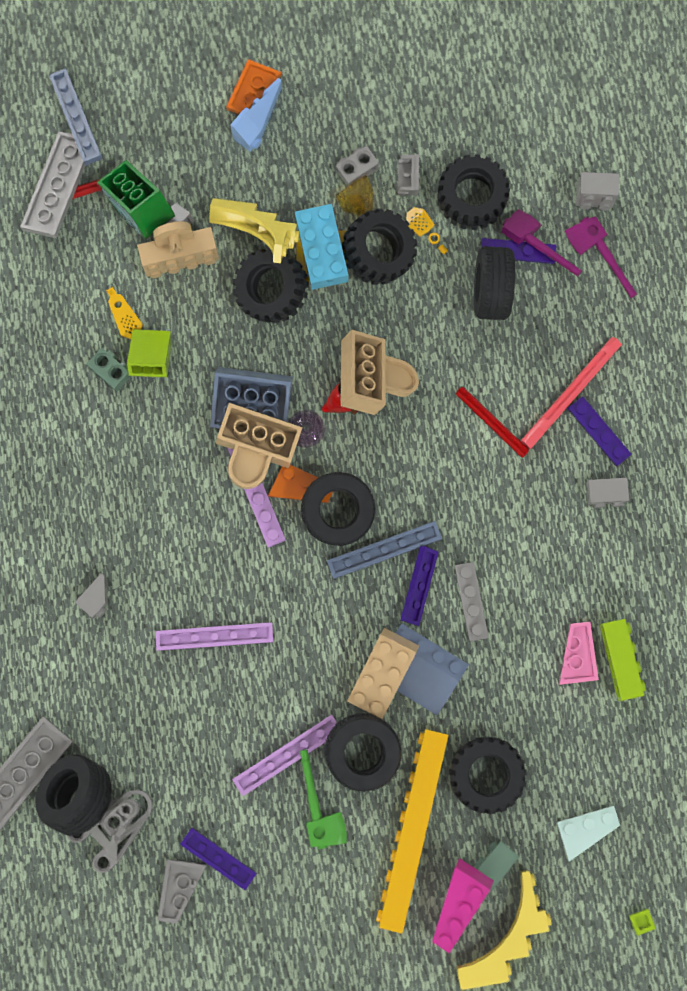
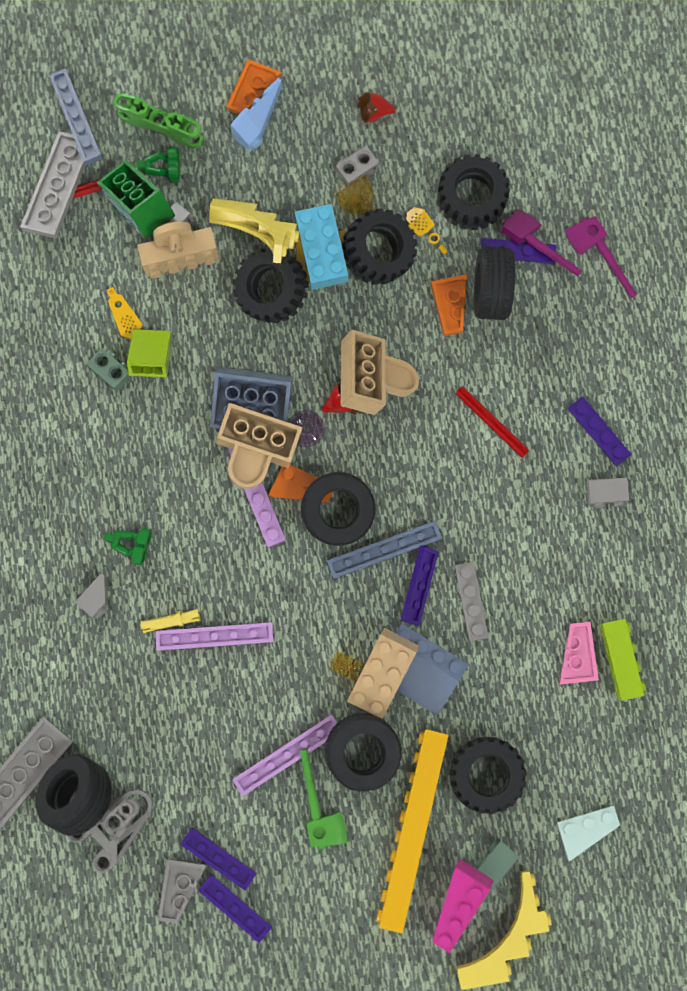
(139, 551): none -> green piece
(144, 116): none -> bright green piece
(170, 621): none -> light yellow pin
(172, 159): none -> green piece
(235, 908): none -> dark purple plate
(346, 665): none -> clear yellow bracket
(374, 107): none -> hat
(408, 175): light grey hinge -> none
(450, 301): none -> orange wing
(571, 392): coral piece -> none
(597, 190): light grey brick -> none
(642, 922): lime plate -> none

